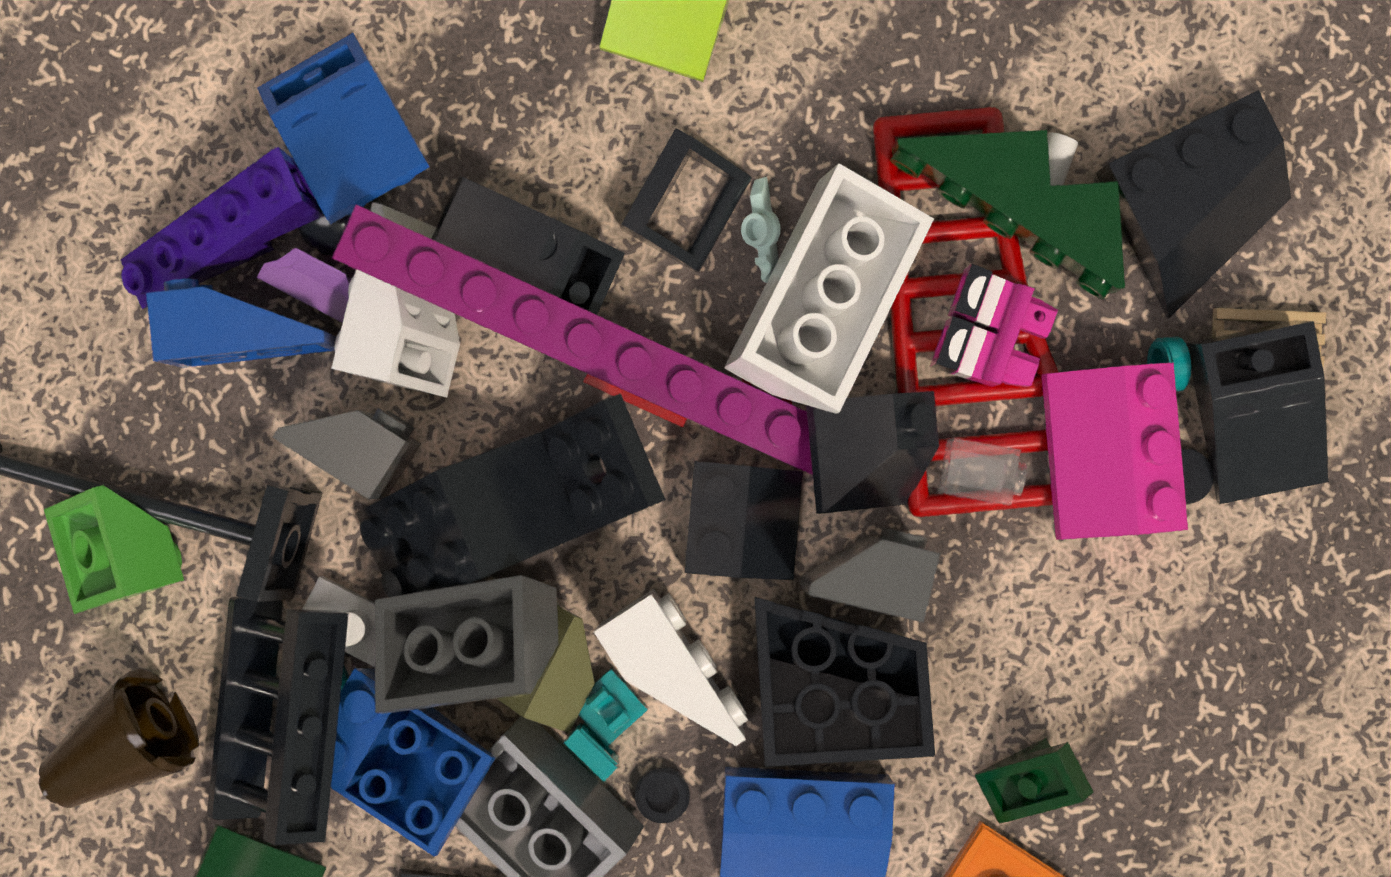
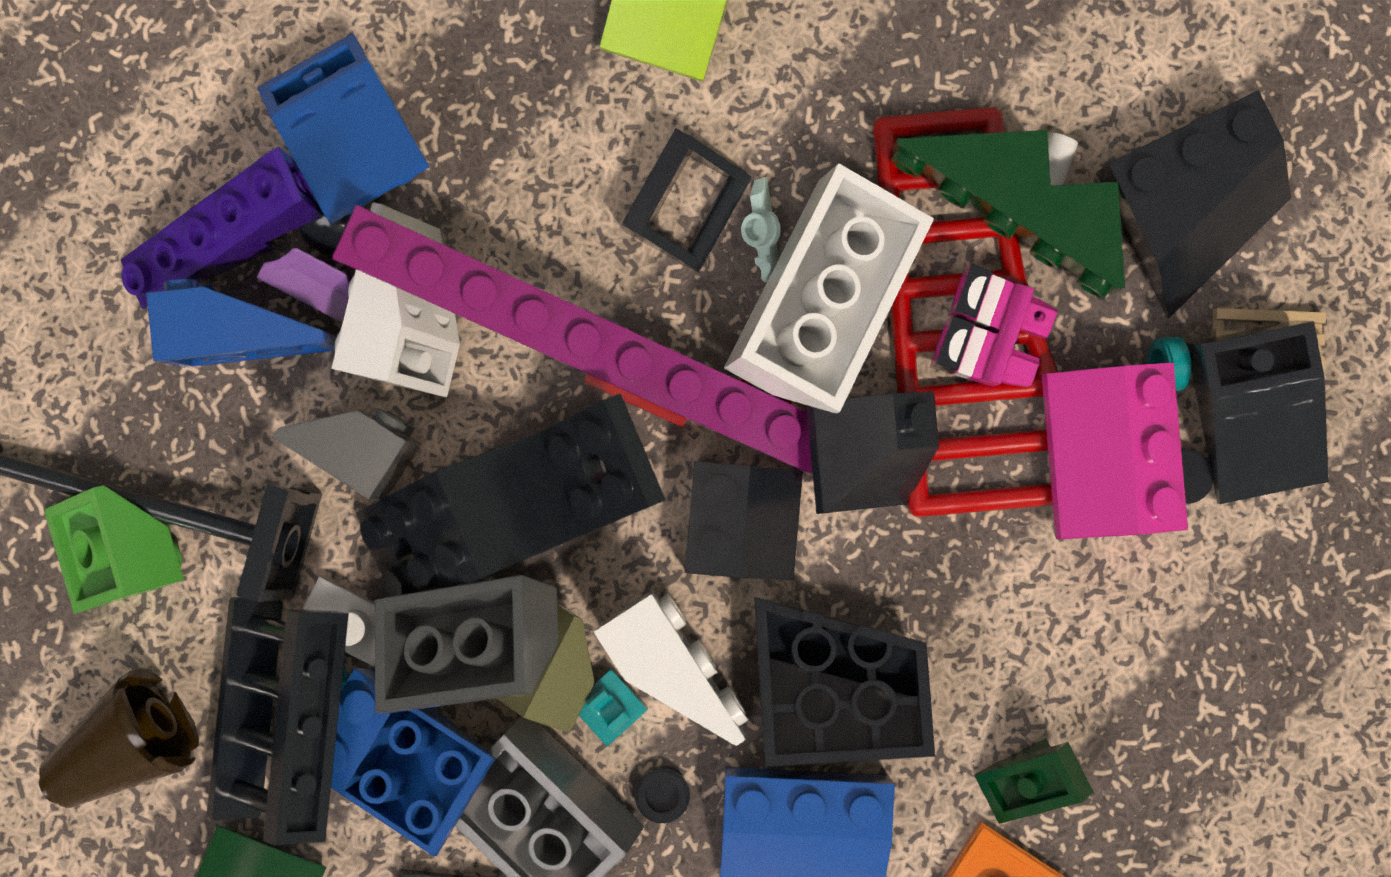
(528, 245): black slope -> none
(592, 751): teal tile -> none
(878, 574): dark grey slope -> none
(982, 472): clear brick -> none

